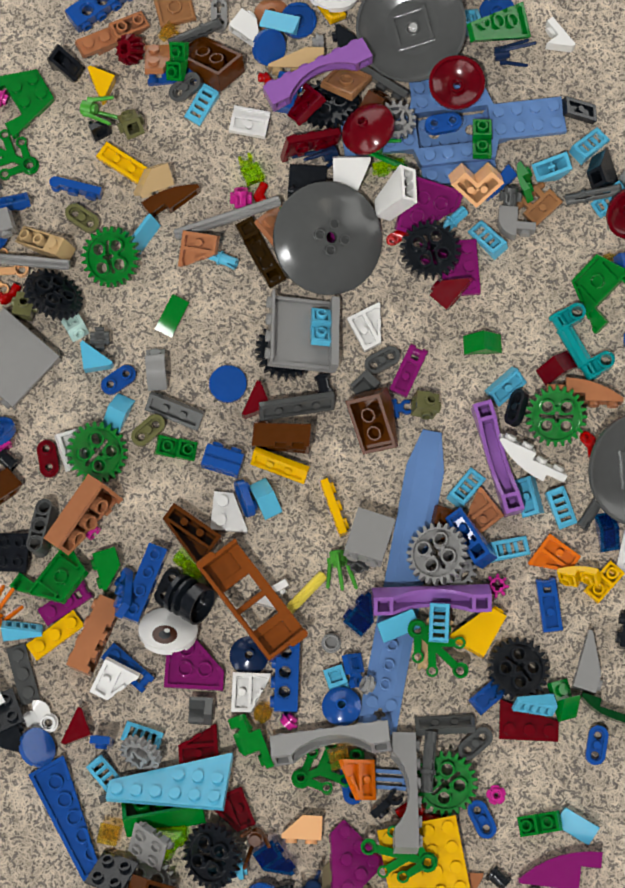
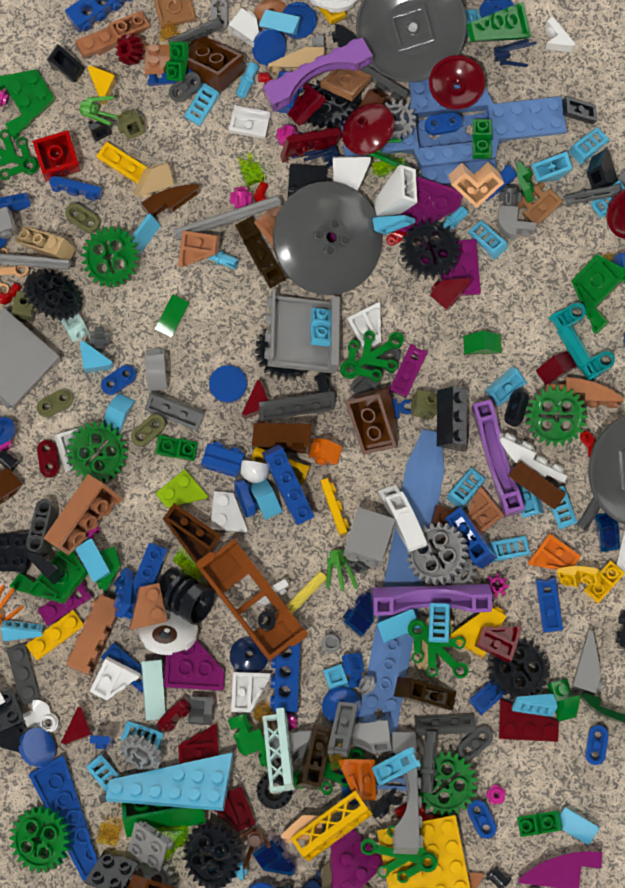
(25, 833): none -> green gear
(49, 570): none -> black slope
(55, 404): none -> olive plate
(56, 155): none -> red brick
(92, 560): none -> medium azure slope
(148, 608): none -> nougat wing
(153, 689): none -> light aqua tile
(178, 711): none -> dark red plate
(181, 491): none -> lime wing
(247, 80): none -> medium azure axle
(254, 471): none -> white hair
(266, 800): none -> black tyre
(269, 615): none -> black bush
(284, 748): none -> light aqua fence
(286, 131): none -> dark pink gear
(288, 484): none -> blue brick
(314, 758): none -> dark brown slope
(325, 452): none -> orange brick
(334, 833): none -> yellow fence
(343, 728): none -> dark grey plate
(369, 358): none -> green plant
(391, 223): none -> medium azure slope
(395, 766): none -> medium azure plate
(406, 521): none -> white slope
(424, 693): none -> dark brown slope
(452, 418): none -> black slope
(499, 641): none -> dark red wing
(536, 484): none -> reddish brown tile

